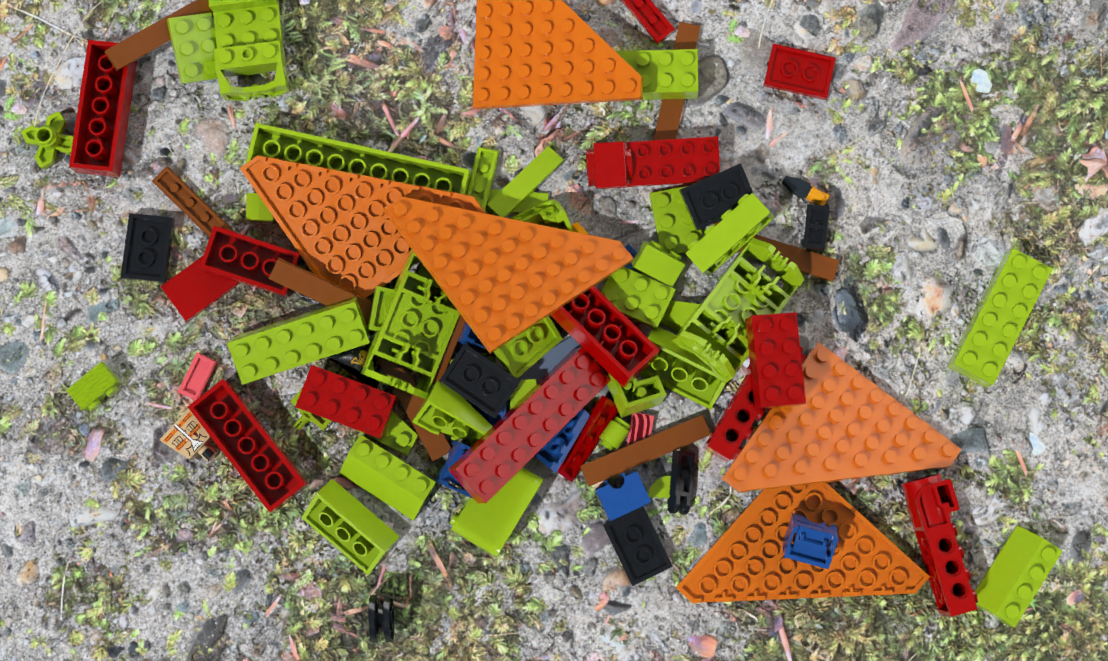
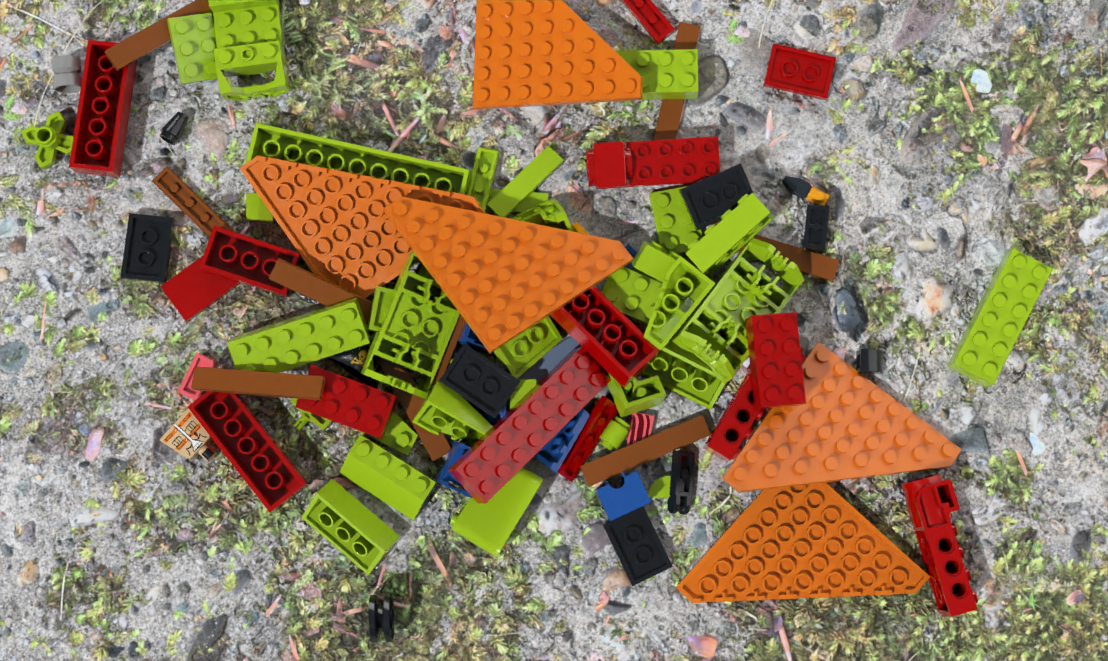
(67, 74): none -> light grey wheel
(94, 387): lime brick -> none
(174, 128): none -> black cone
(258, 383): none -> dark orange tile
(678, 298): none -> lime wedge
(813, 541): blue piece -> none
(869, 361): none -> black brick
(1016, 575): lime slope -> none

